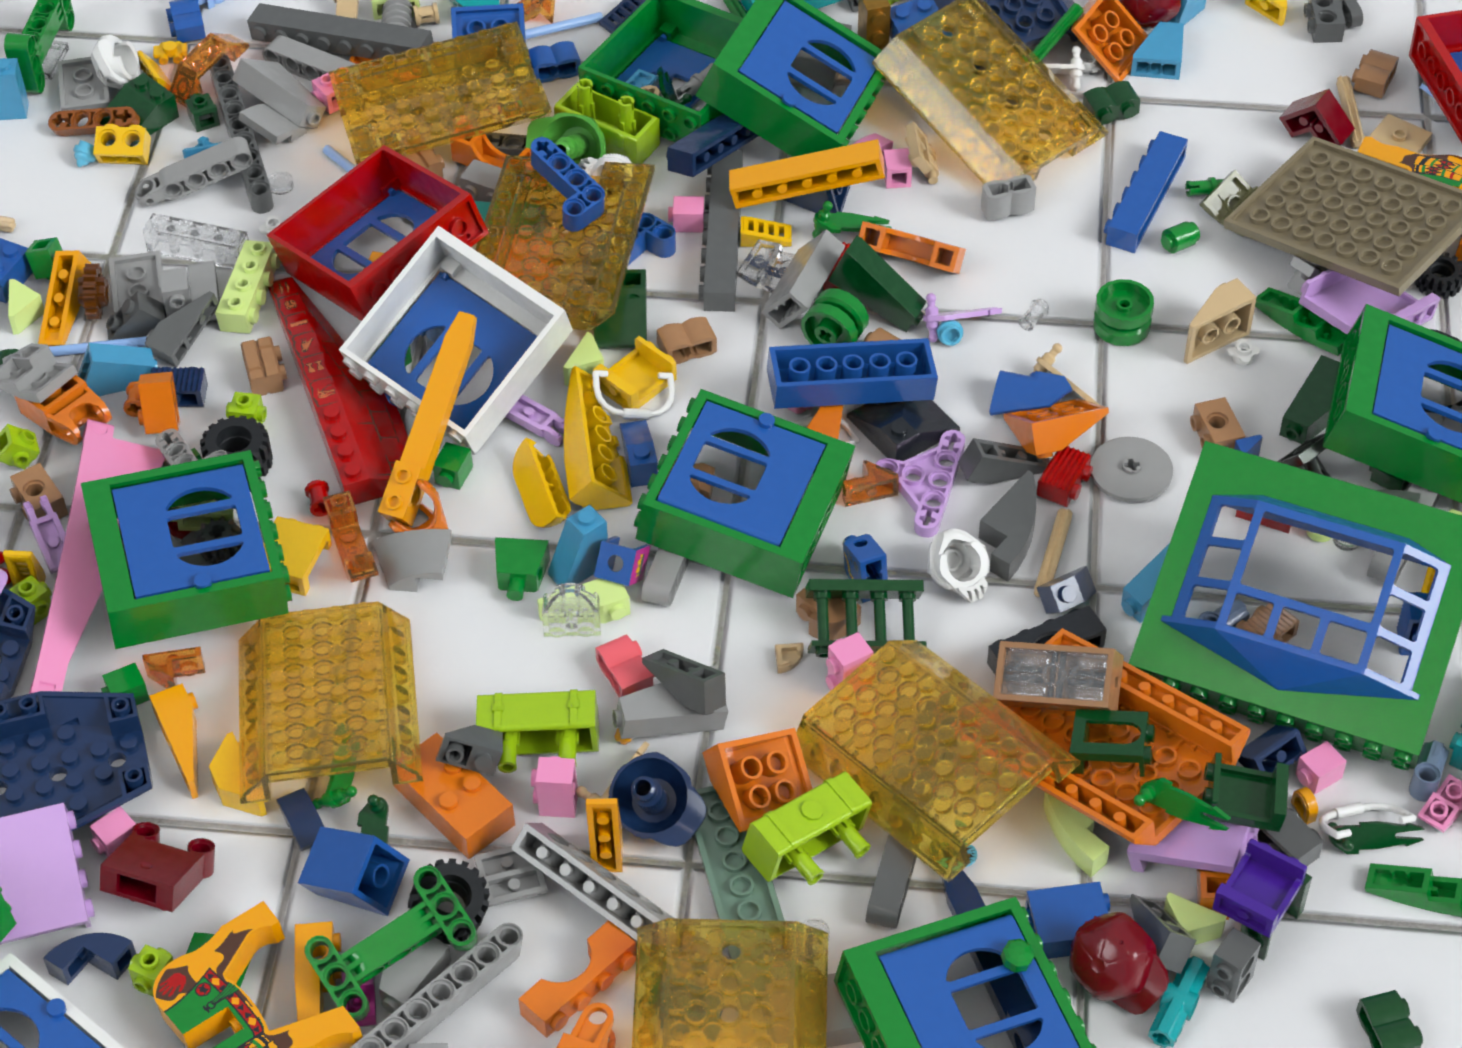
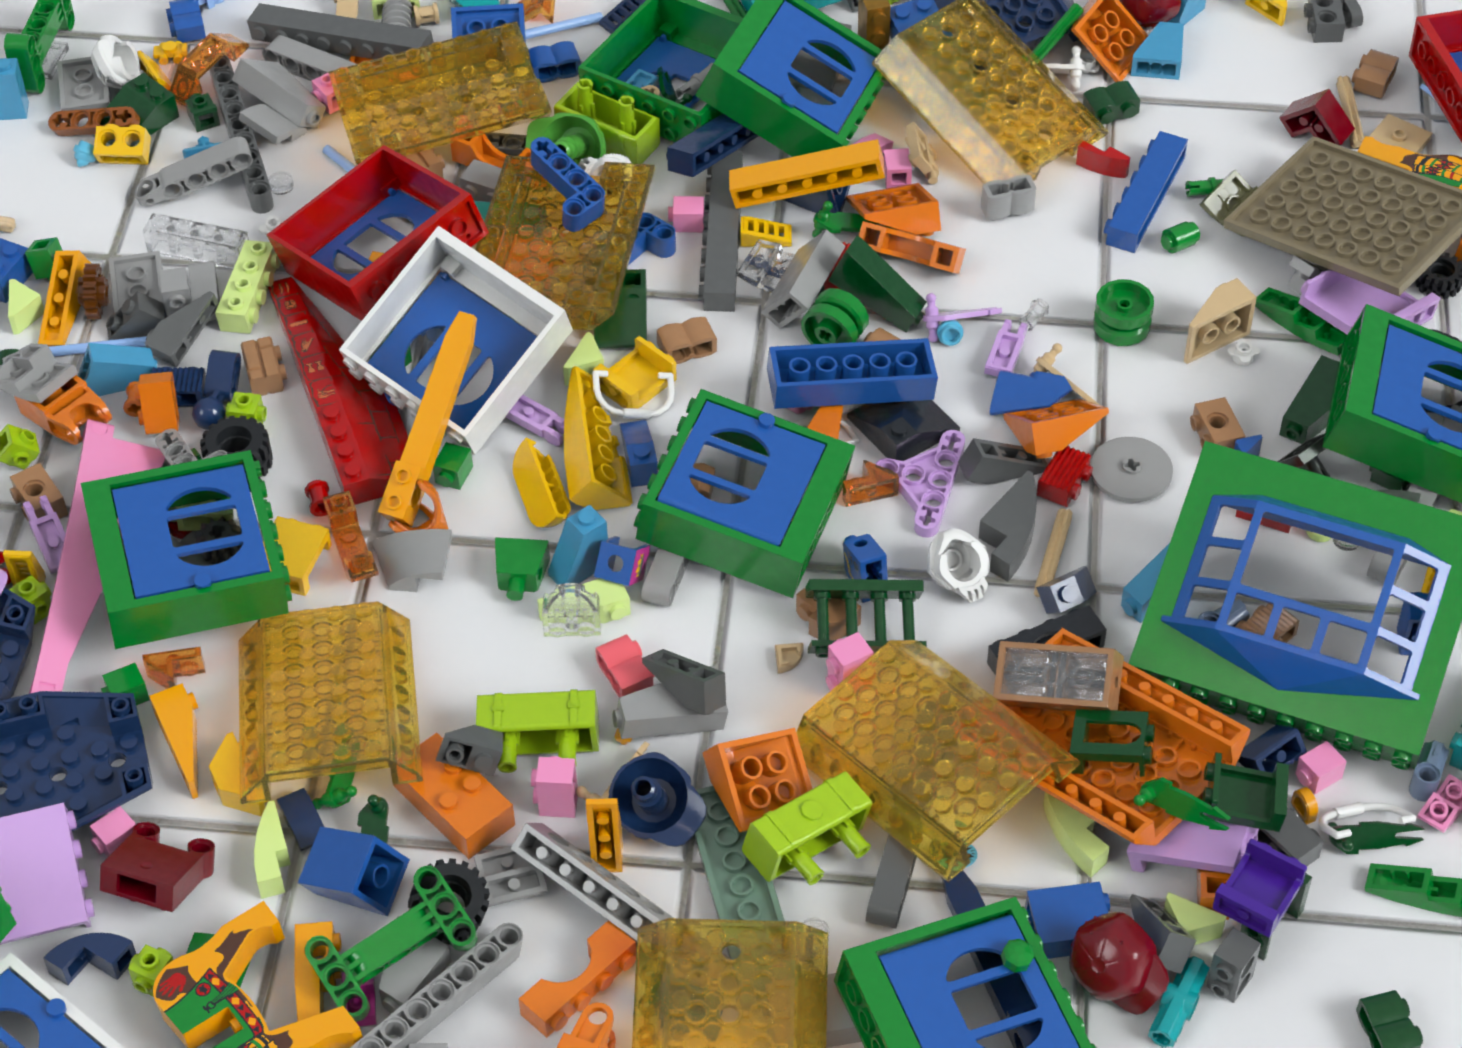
(220, 386): none -> dark blue beam
(270, 853): none -> yellowish green slope
(900, 207): none -> orange slope
(1005, 349): none -> lavender hinge
(1107, 162): none -> red slope

